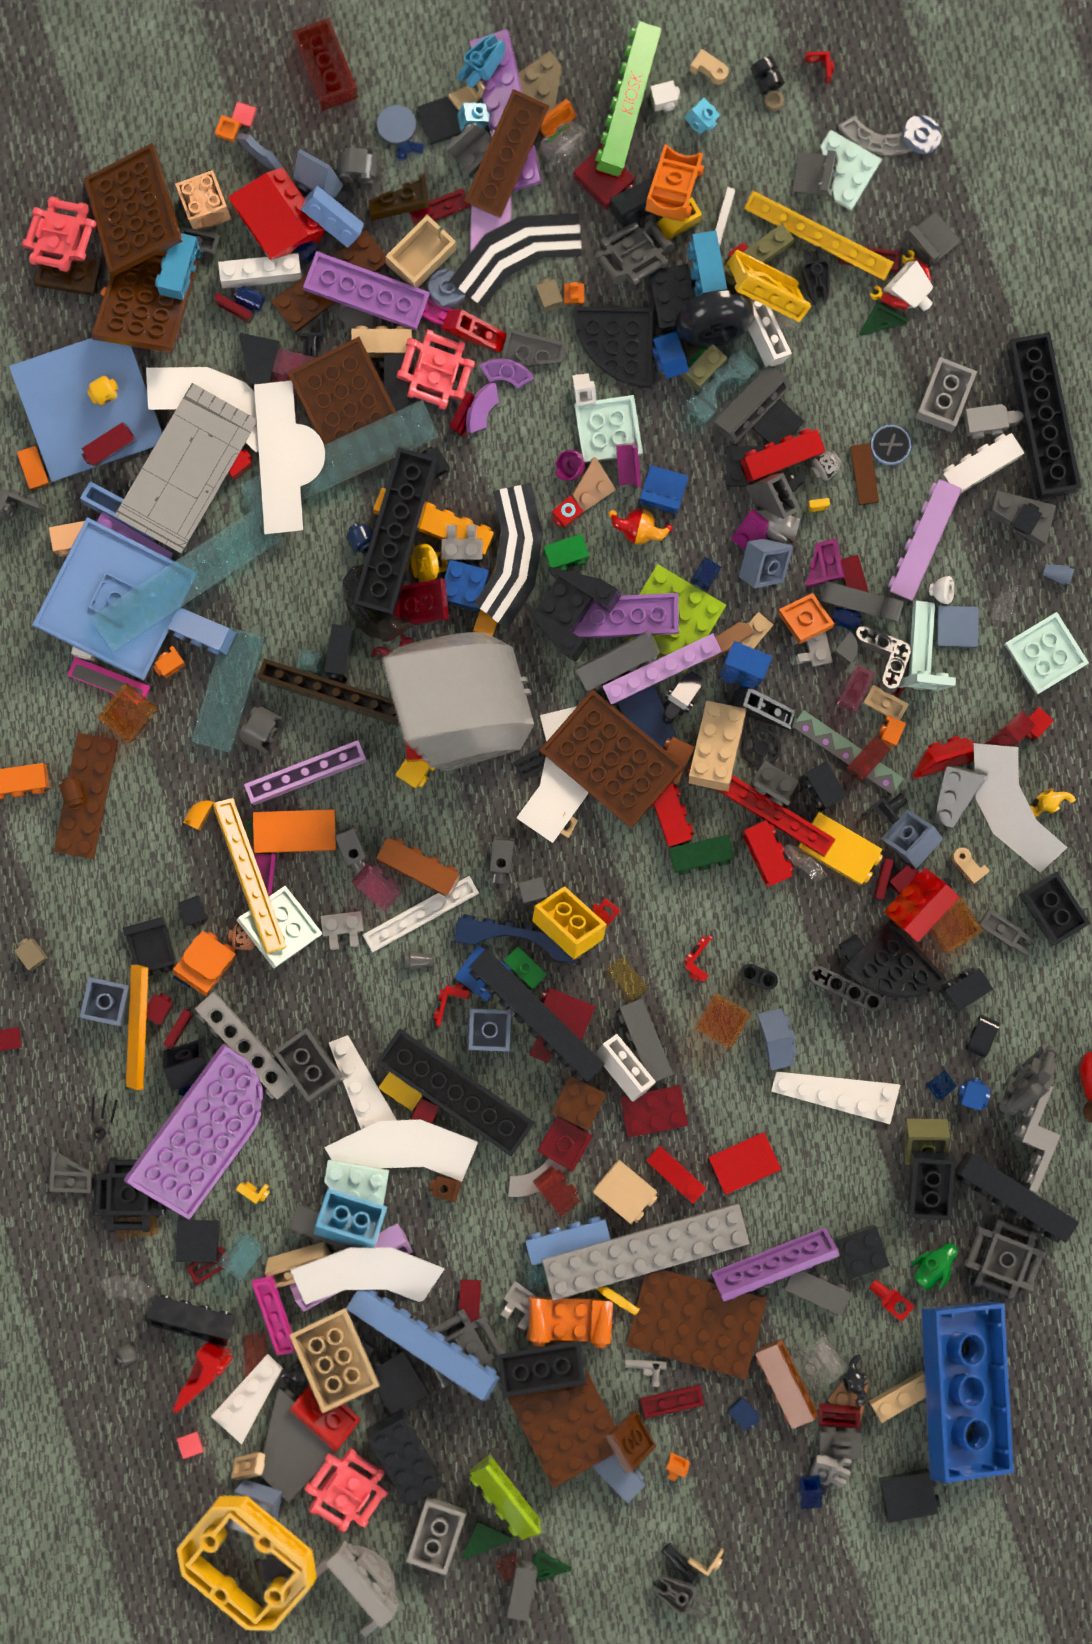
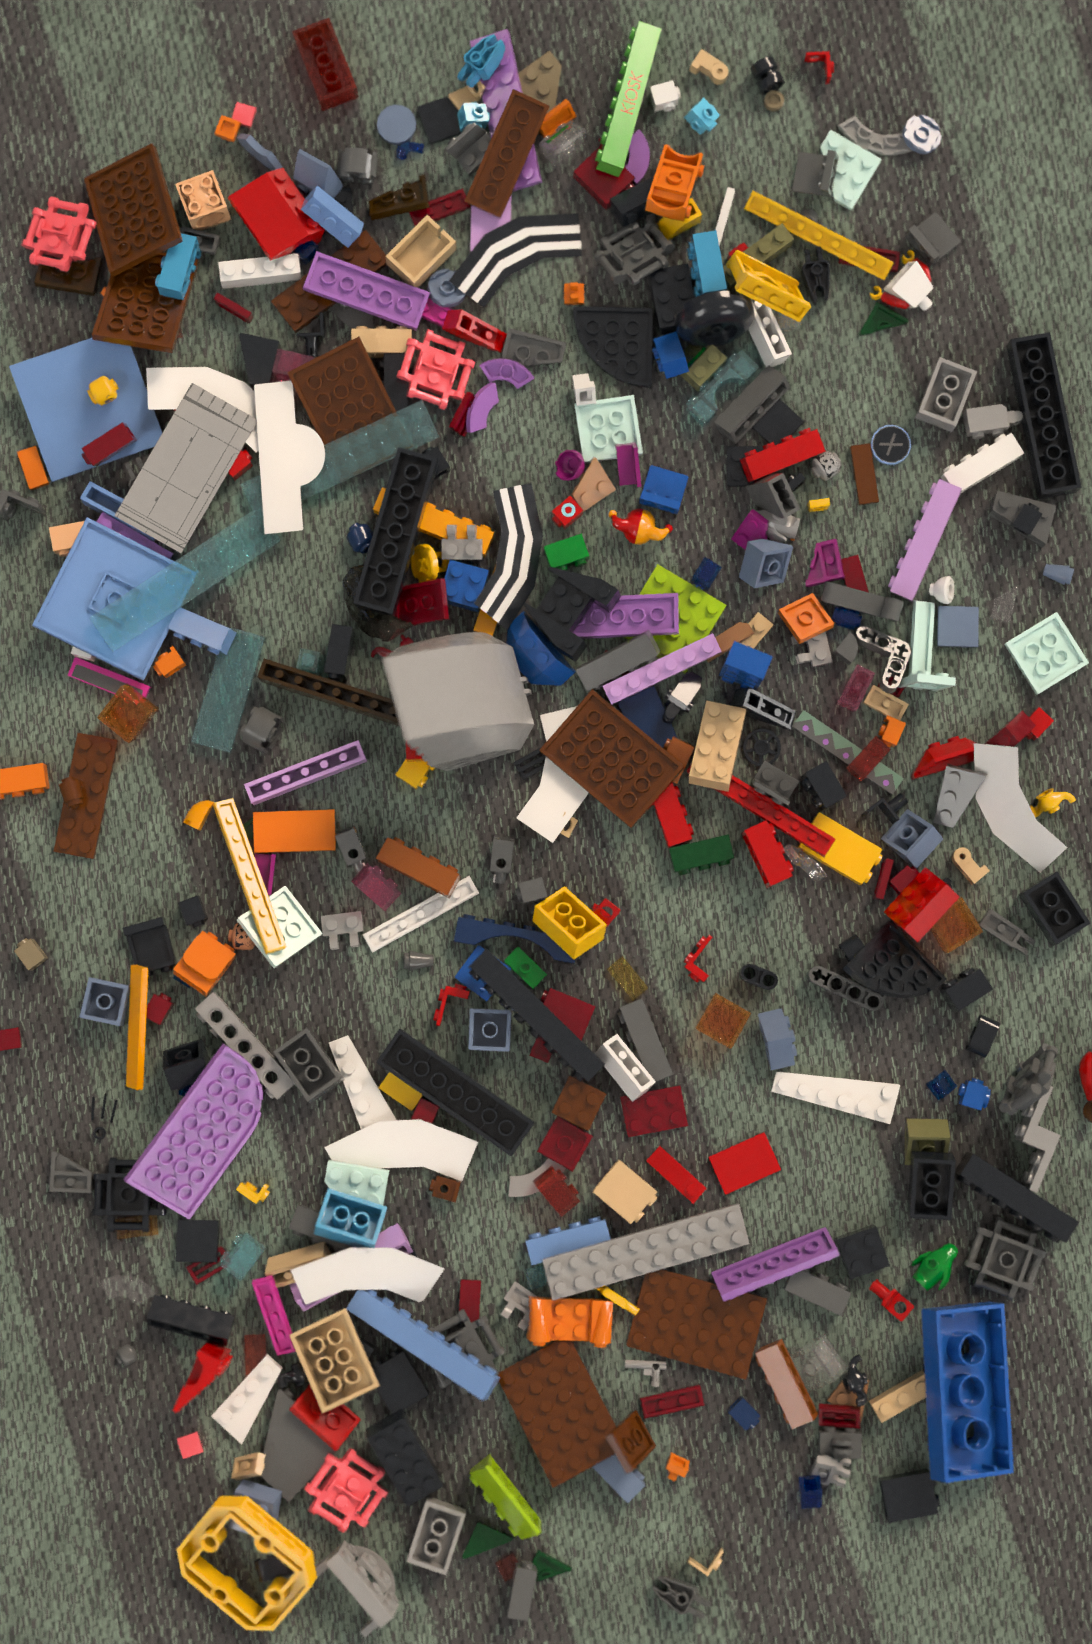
(178, 1028): dark red tile -> none
(249, 298): clear blue brick -> none
(536, 654): none -> blue wedge
(542, 1370): black brick -> none
(549, 295): dark tan brick -> none
(639, 156): none -> medium lavender tile
(689, 1573): black pin -> none

